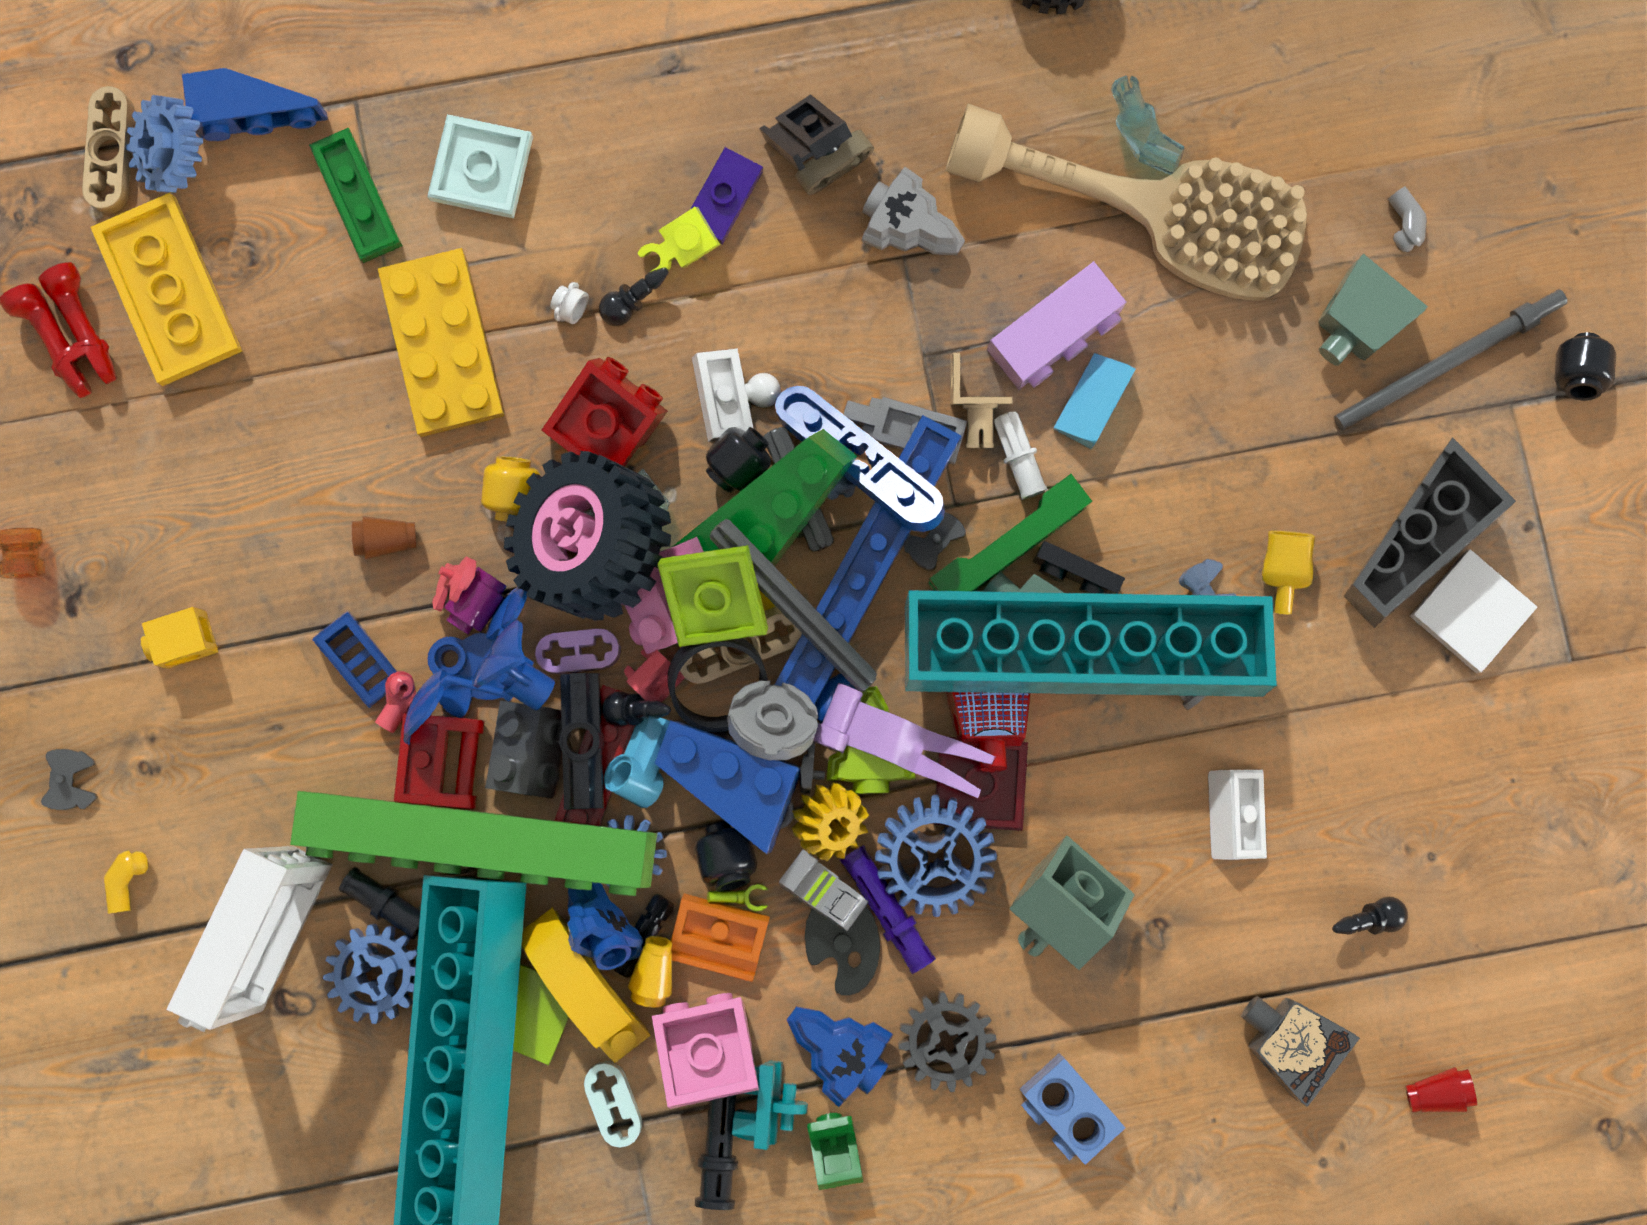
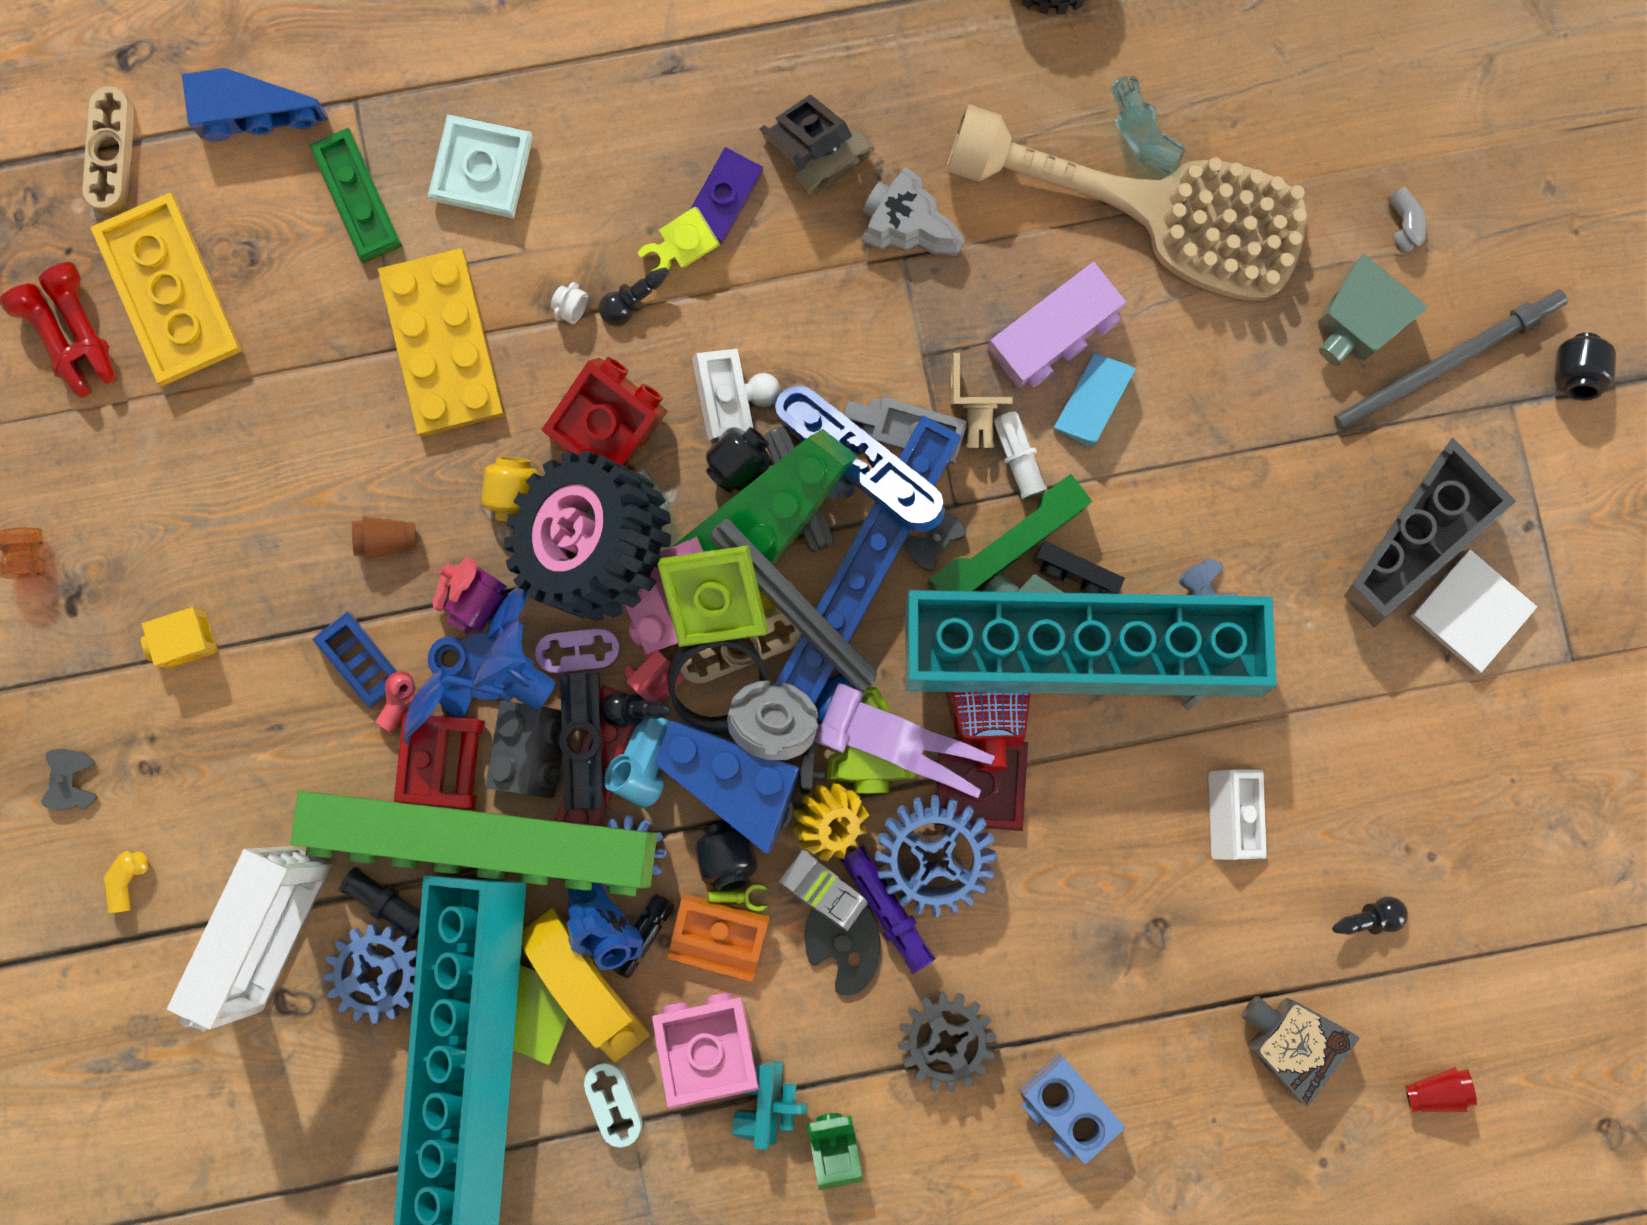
(164, 144): medium blue gear -> none
(652, 975): yellow cone -> none
(718, 1161): black pin -> none
(841, 1051): blue rock -> none
(1070, 904): sand green brick -> none
(1288, 566): yellow piece -> none

